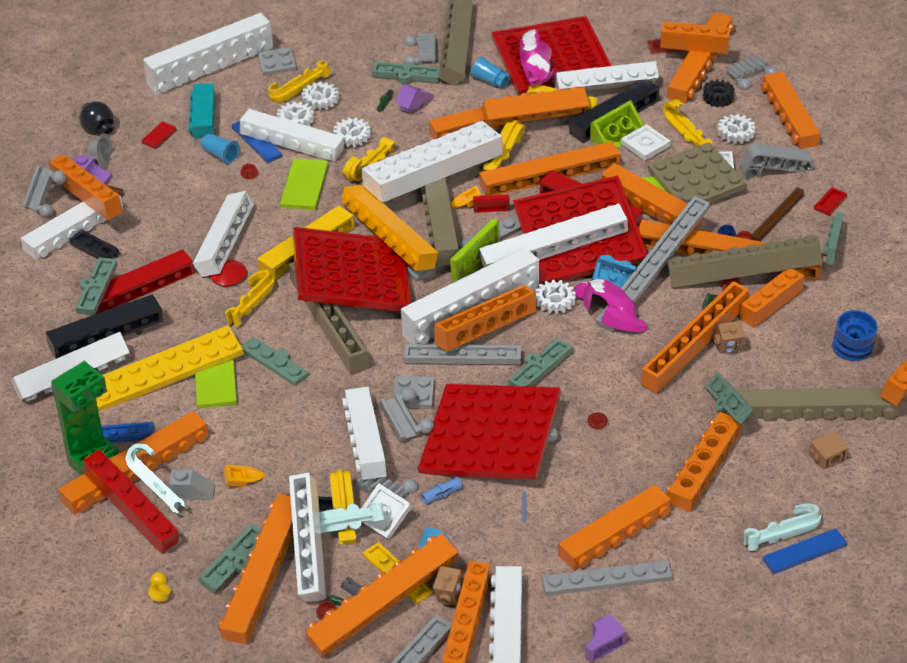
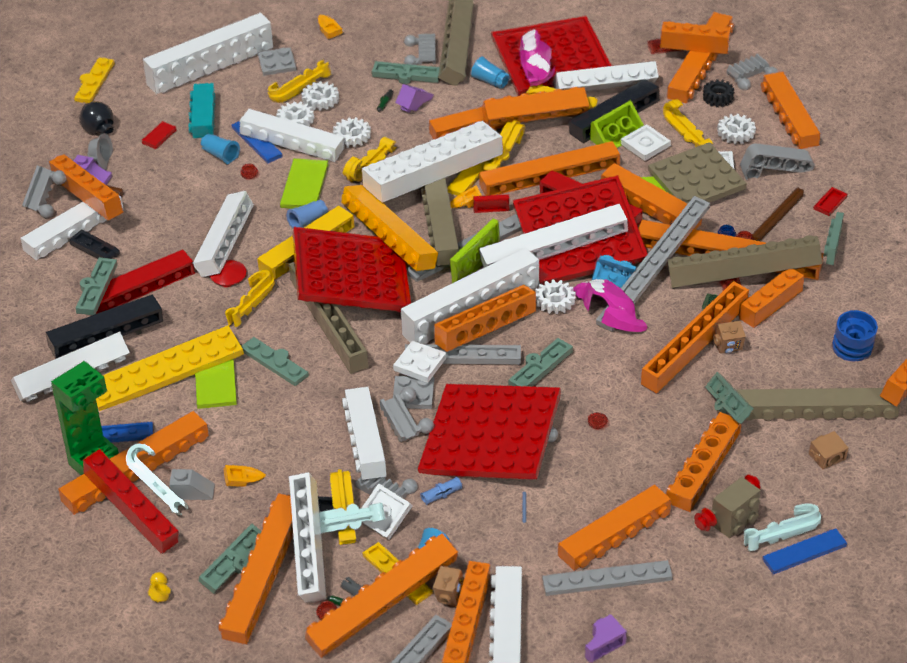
(93, 80): none -> yellow hinge
(306, 214): none -> medium blue plant
(329, 26): none -> light orange plate
(419, 361): none -> white plate
(466, 179): none -> yellow tile
(732, 508): none -> dark tan brick

